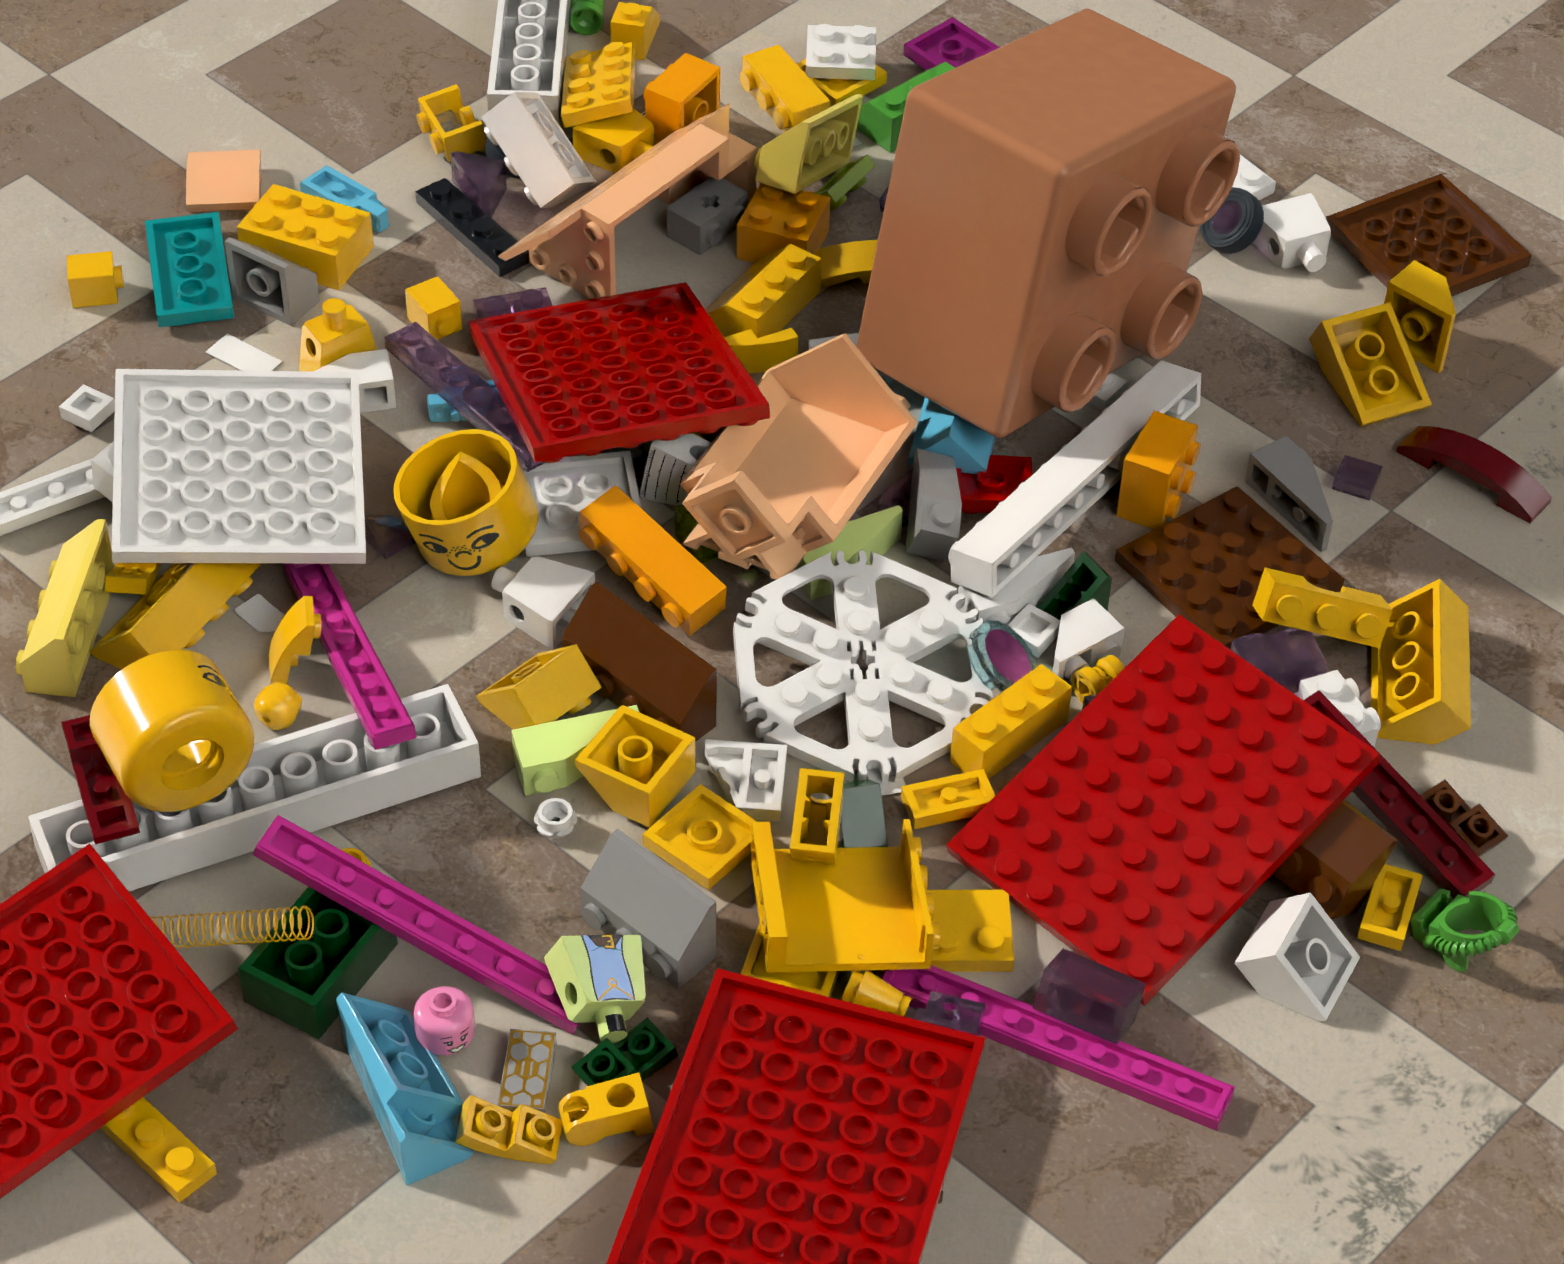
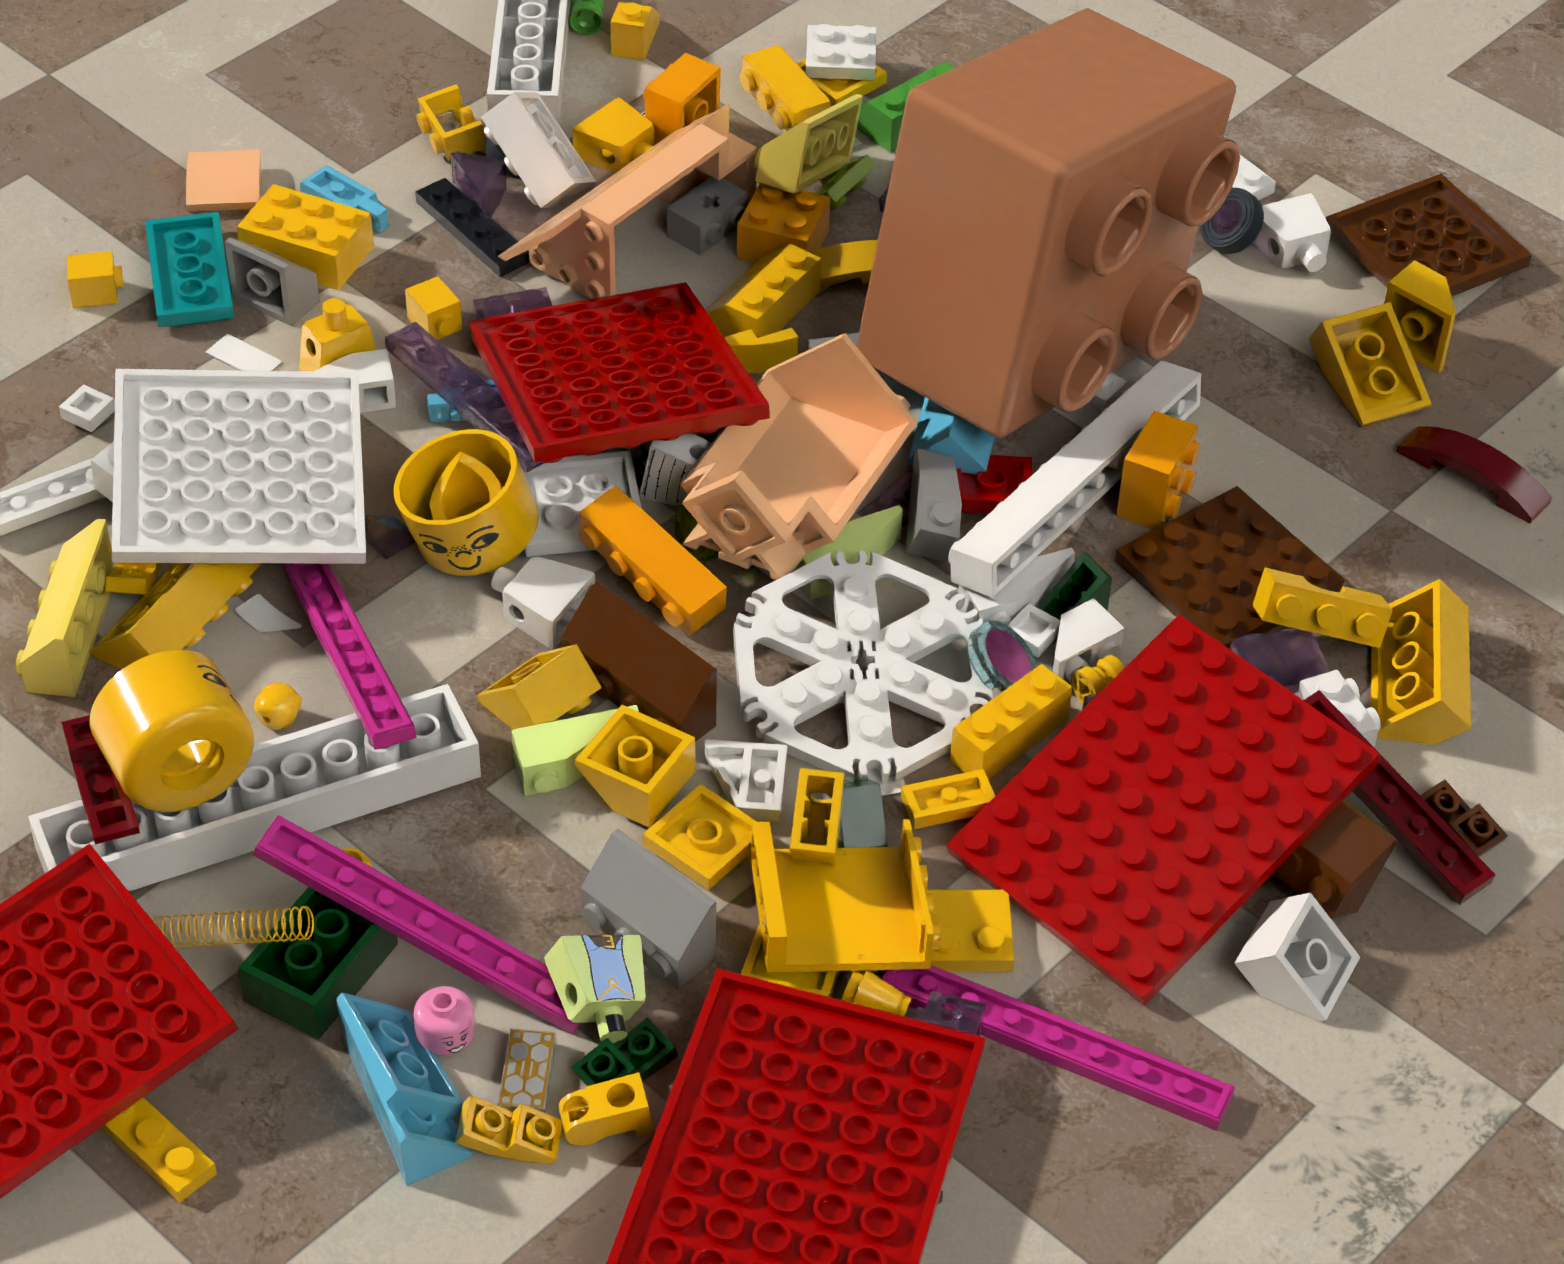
(293, 638): yellow slope -> none
(555, 818): white plate -> none
(598, 84): yellow plate -> none
(949, 43): magenta plate -> none
(1089, 996): clear purple brick -> none
(1290, 484): light grey slope -> none
(1357, 477): tile -> none
(1390, 907): yellow plate -> none
(1441, 918): bright green piece -> none

